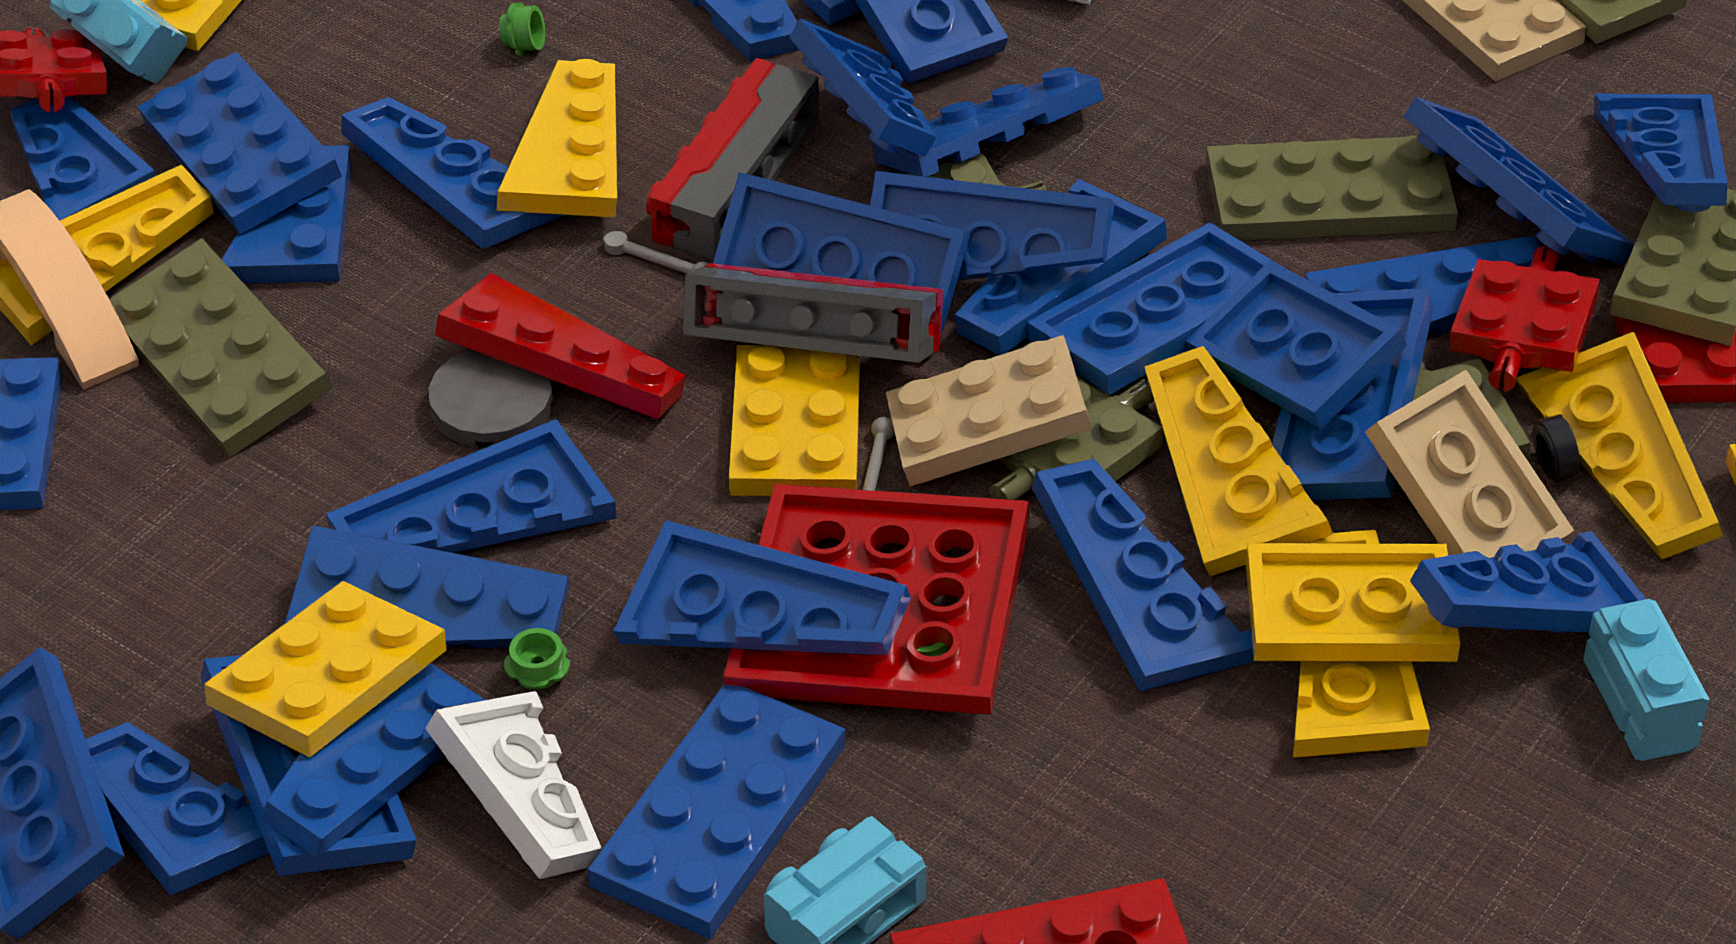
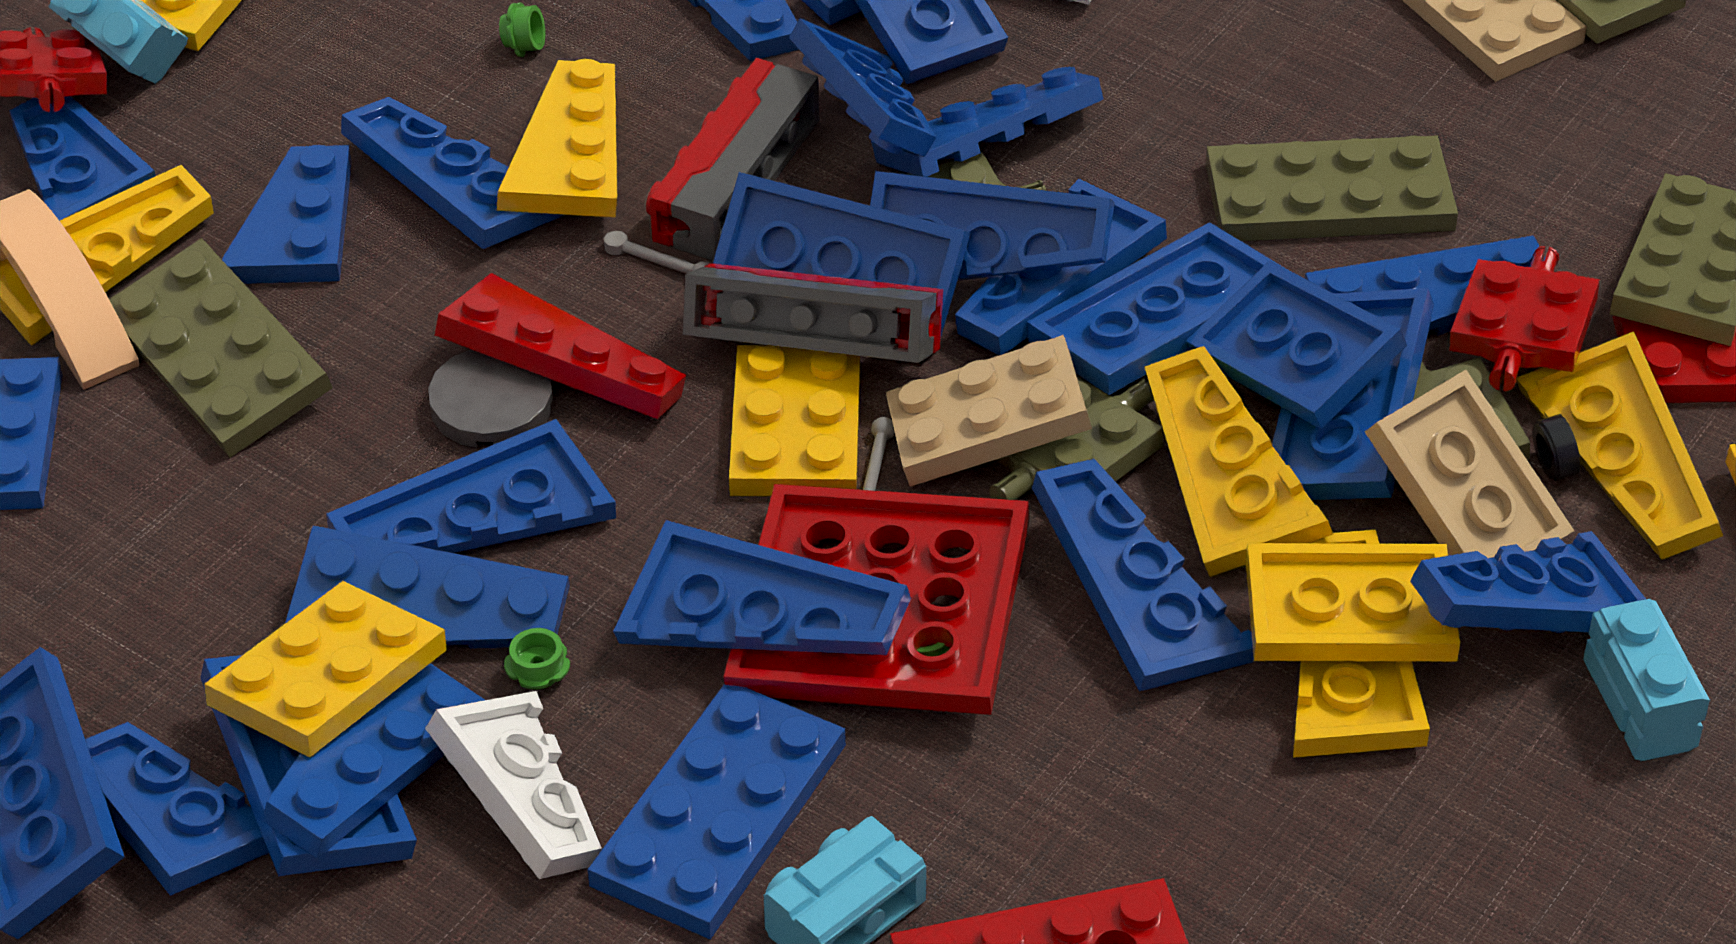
(239, 142): blue plate -> none
(1522, 186): blue plate -> none
(1670, 144): blue wing -> none

